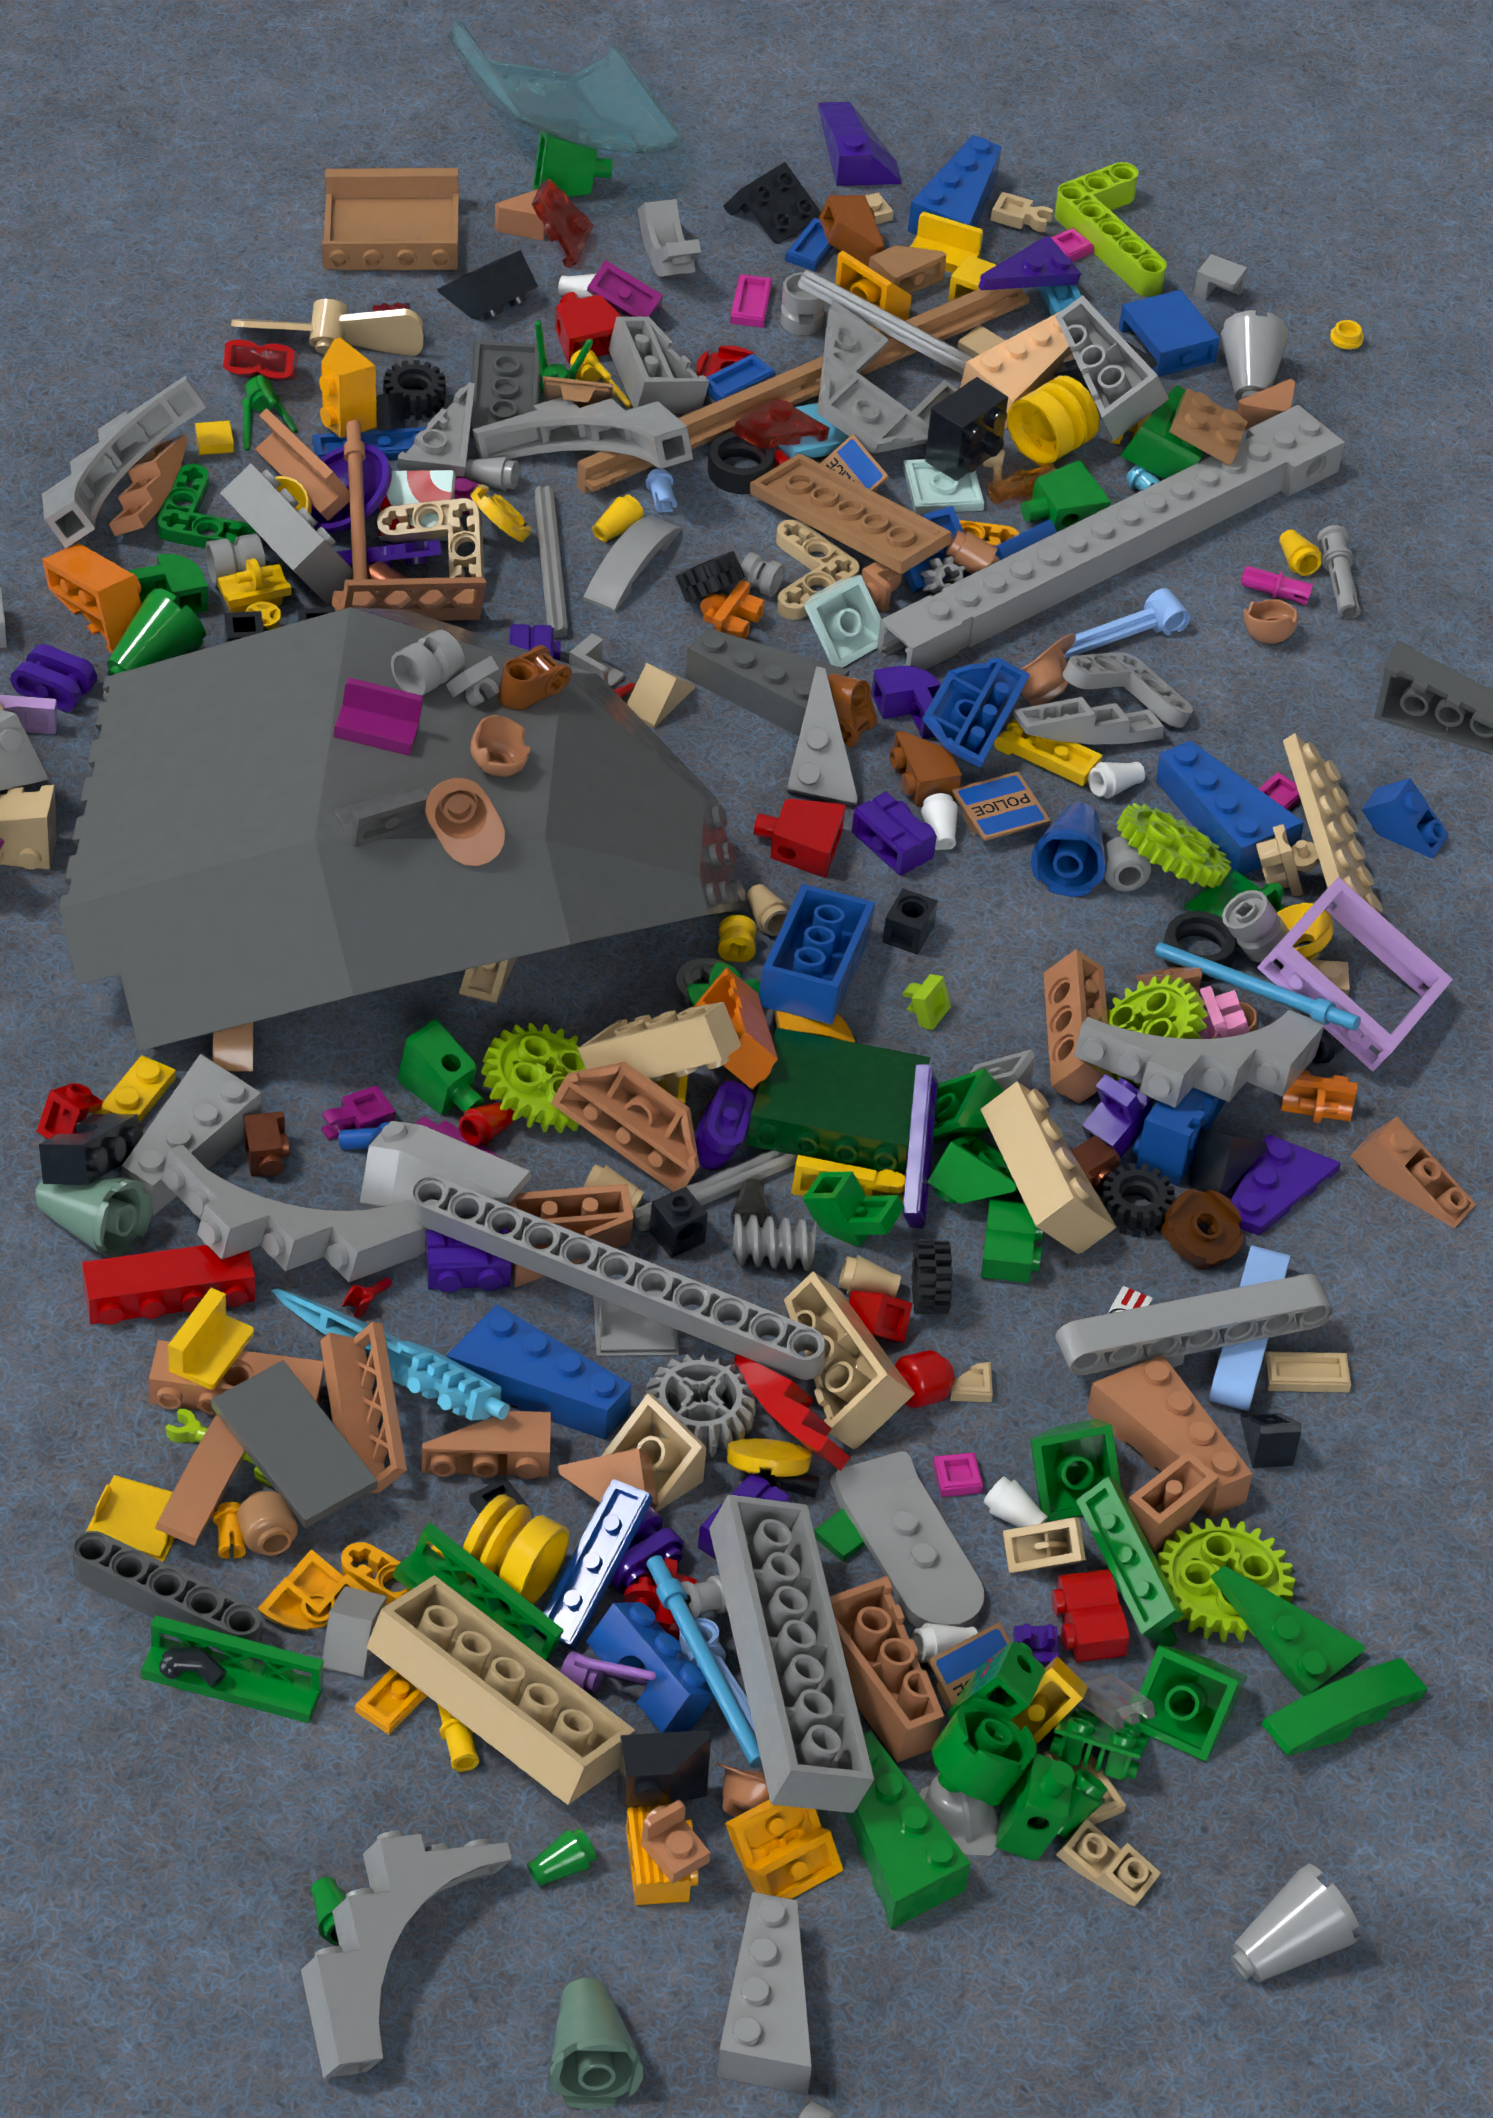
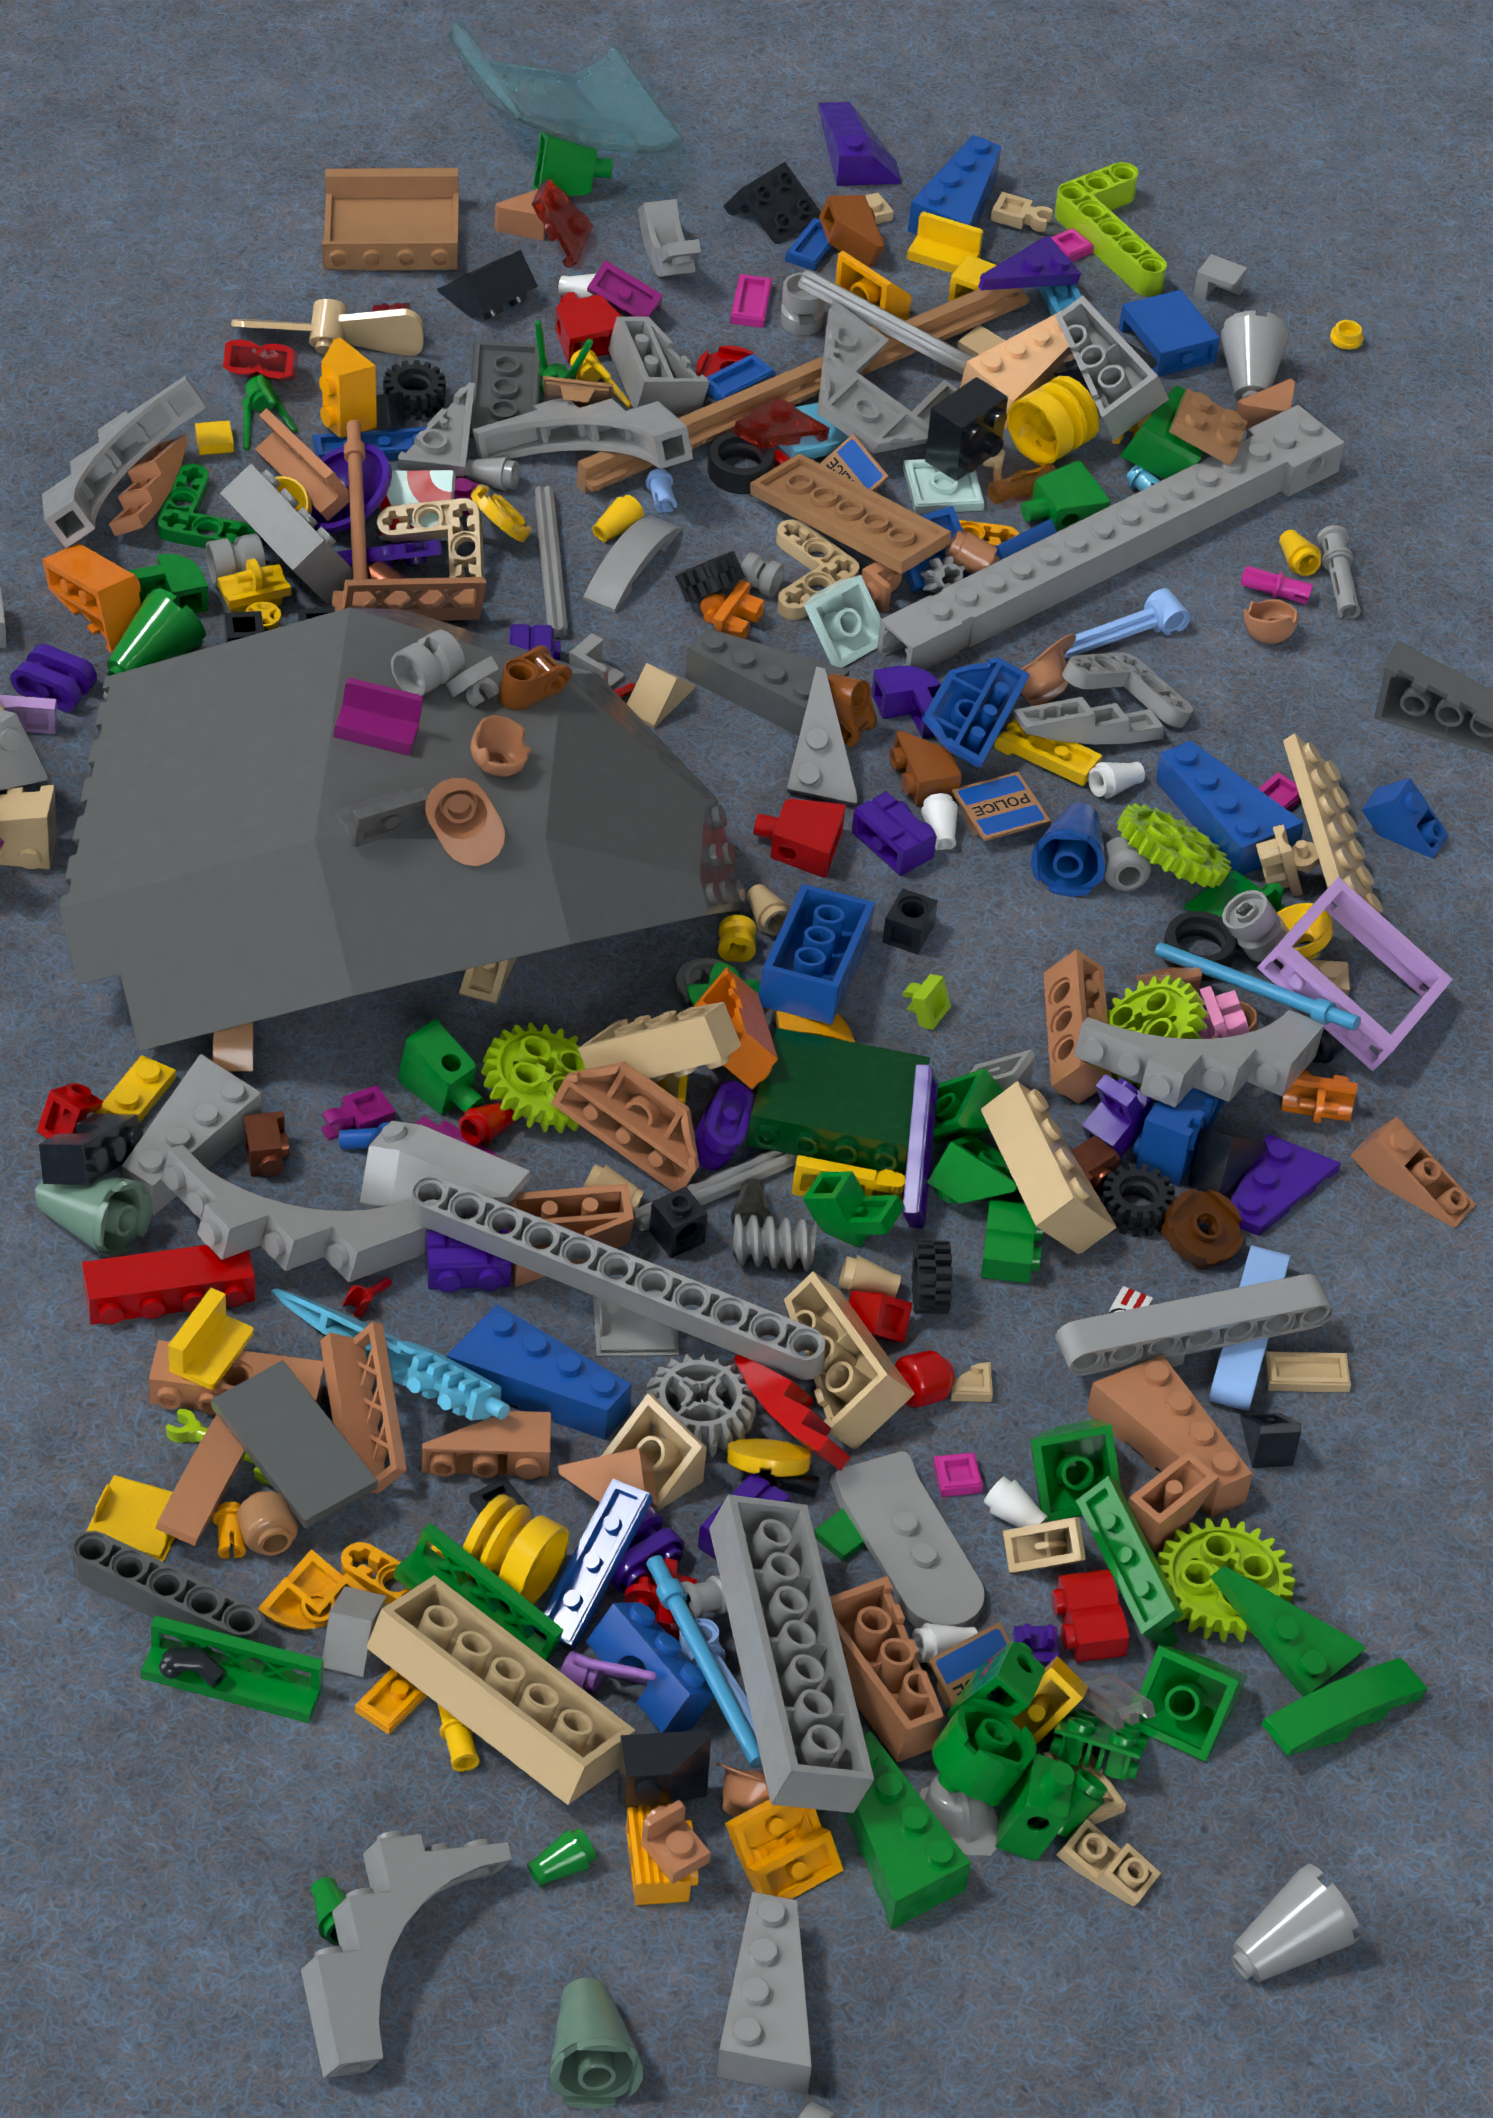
(909, 267): medium nougat slope -> none

